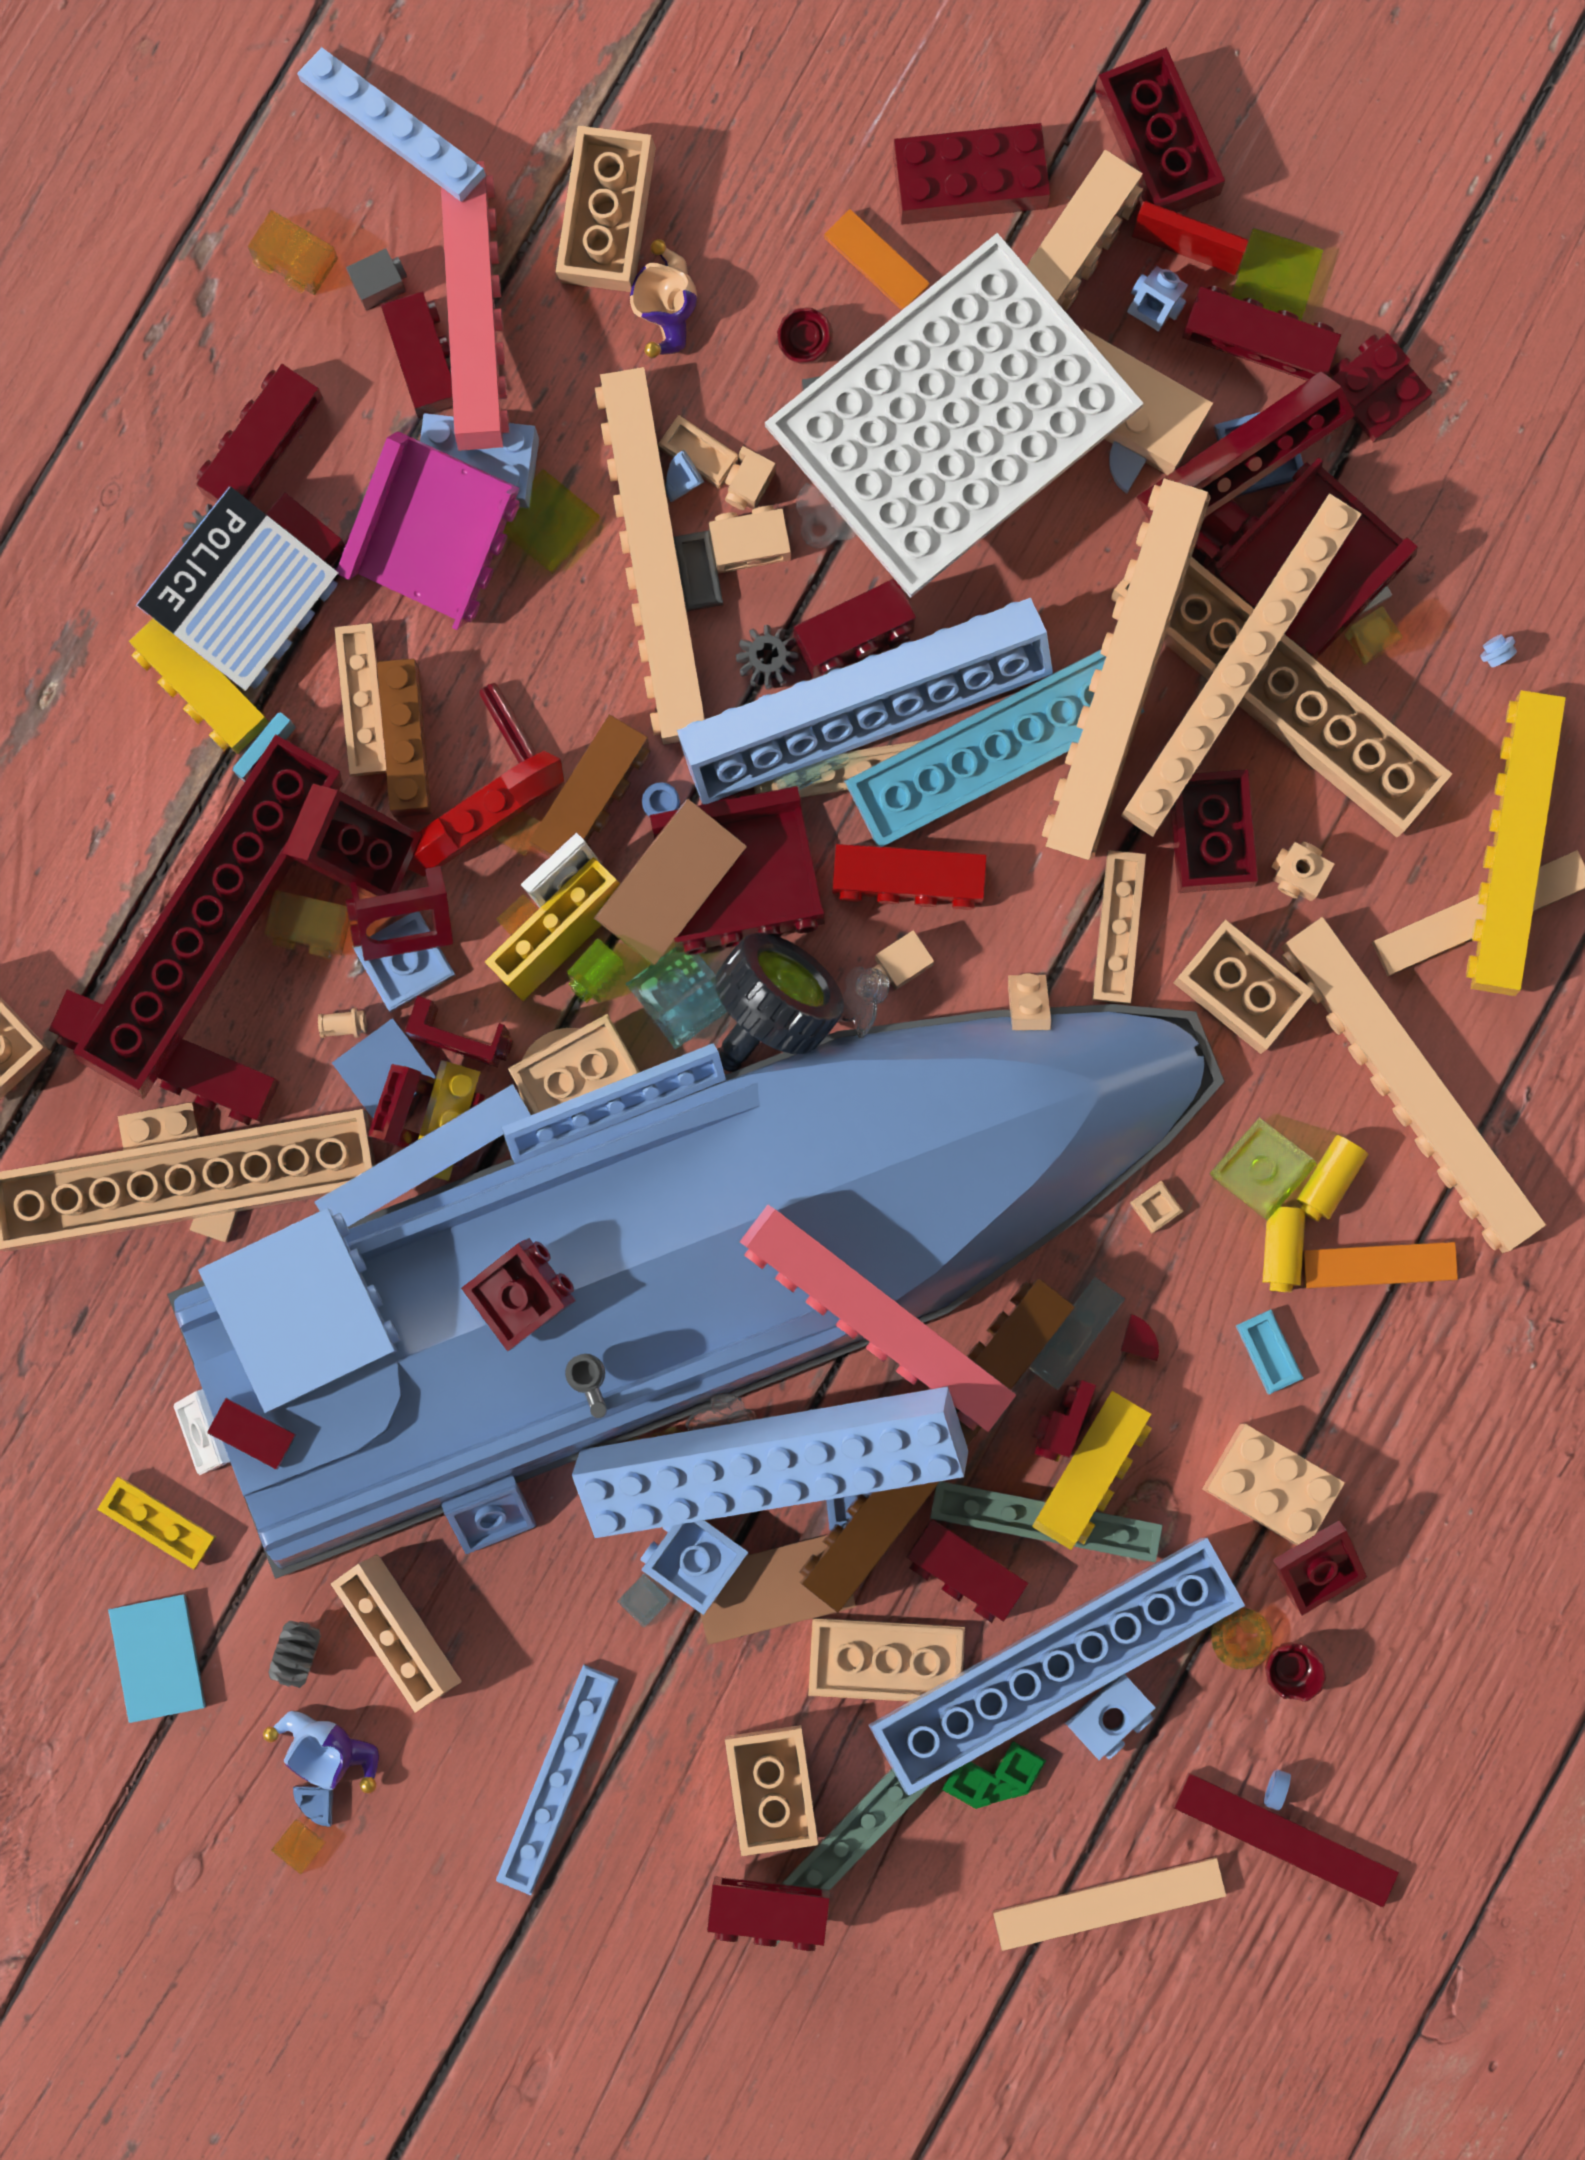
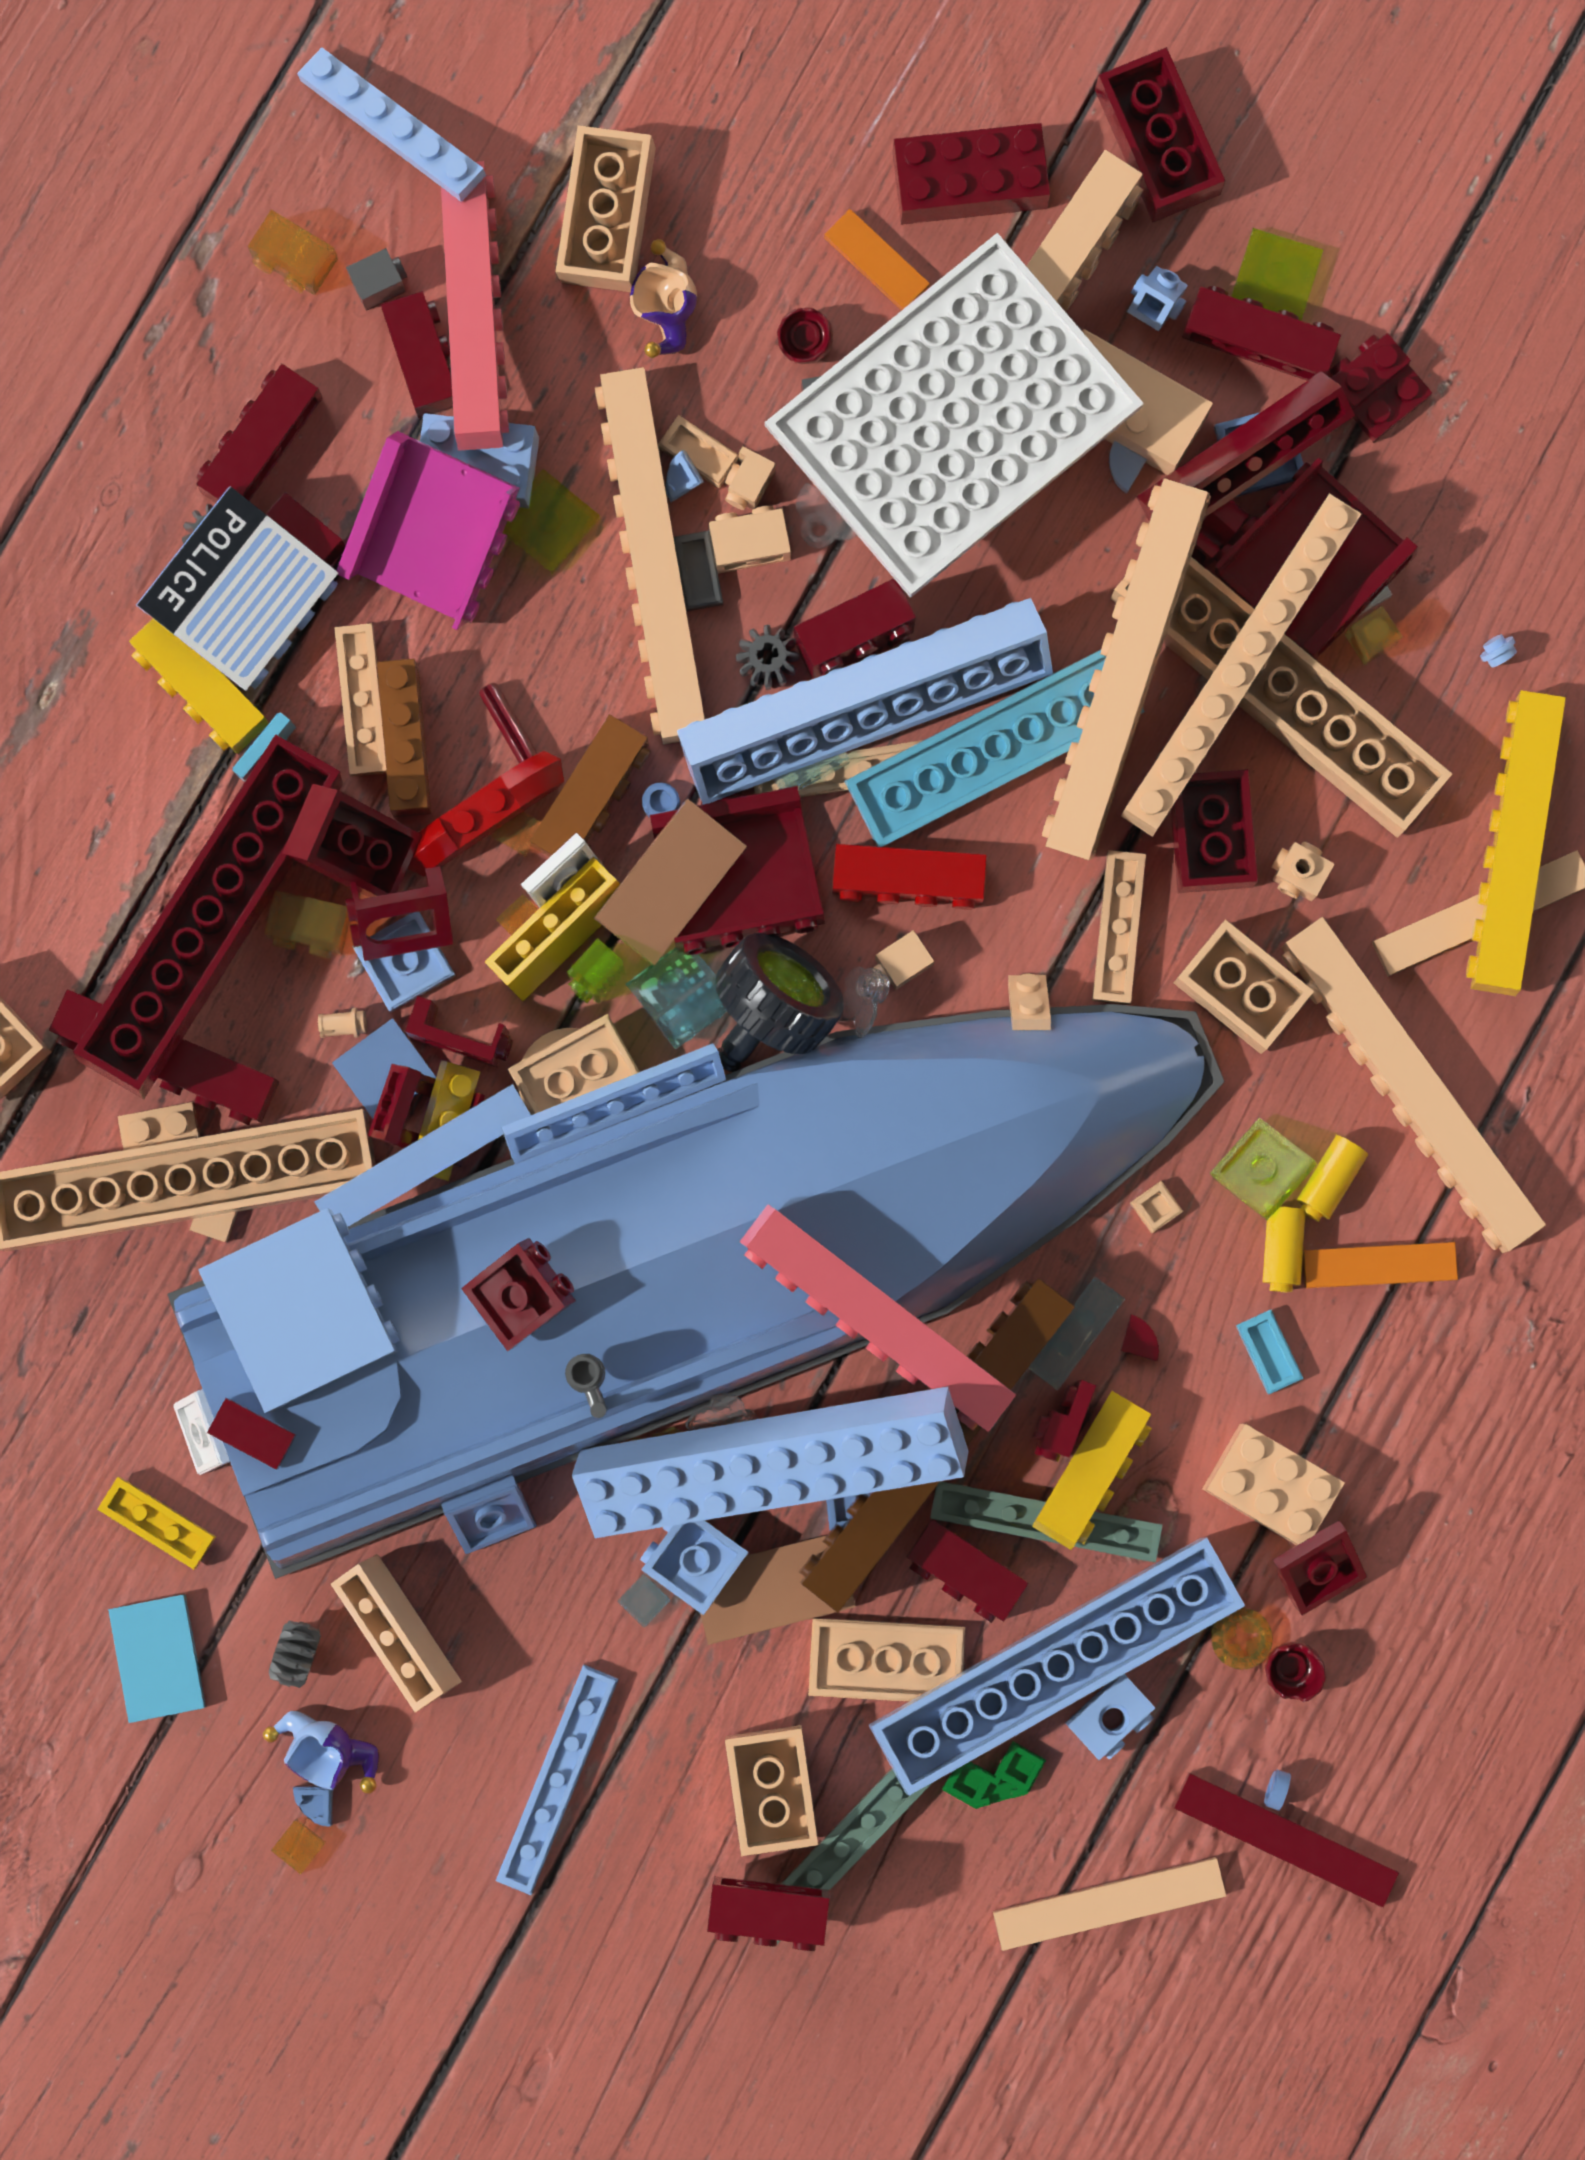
(1189, 237): red tile -> none

